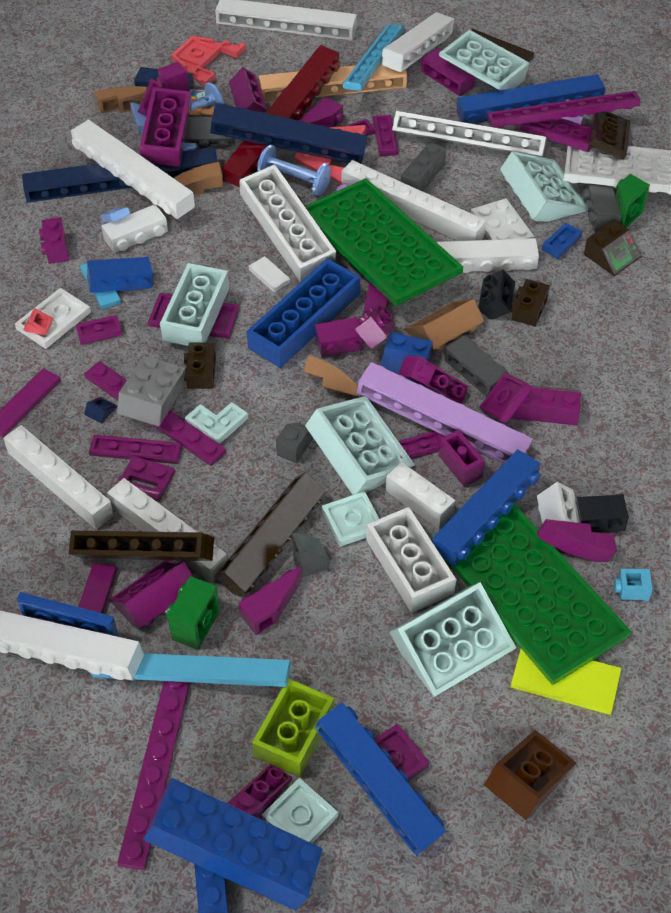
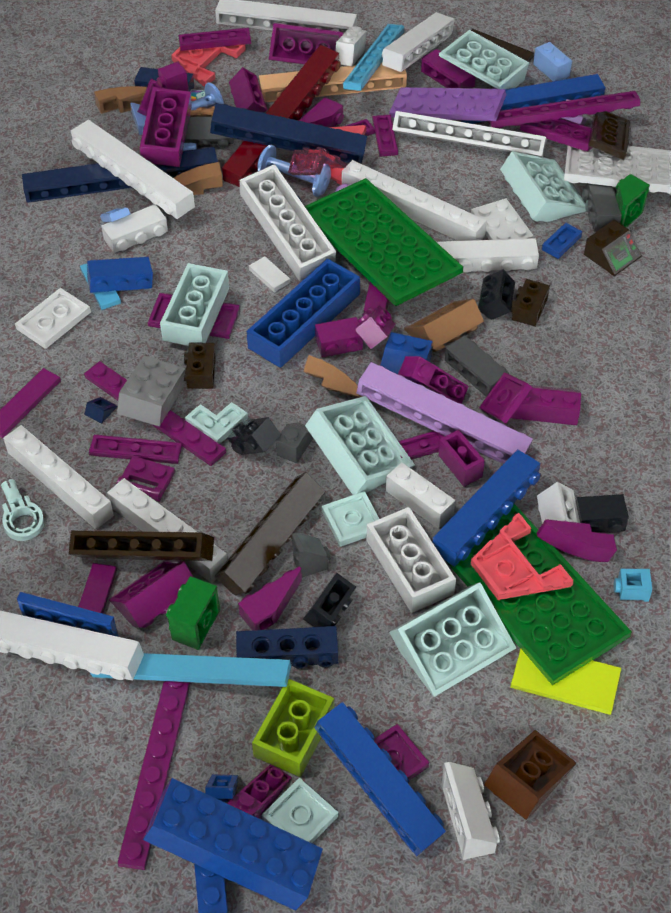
(19, 509): none -> light aqua pin
(38, 322): coral slope -> none
(54, 240): magenta brick -> none
(98, 329): magenta plate -> none
(214, 39): none -> magenta tile
(222, 786): none -> blue plate
(253, 436): none -> black brick
(296, 639): none -> dark blue brick
(298, 43): none -> magenta slope
(311, 161): none -> clear pink bracket
(330, 602): none -> black brick
(351, 45): none -> white brick
(424, 167): dark grey brick -> none
(450, 103): none -> medium lavender plate
(469, 811): none -> white slope
(507, 569): none -> coral wing
(552, 62): none -> light blue brick

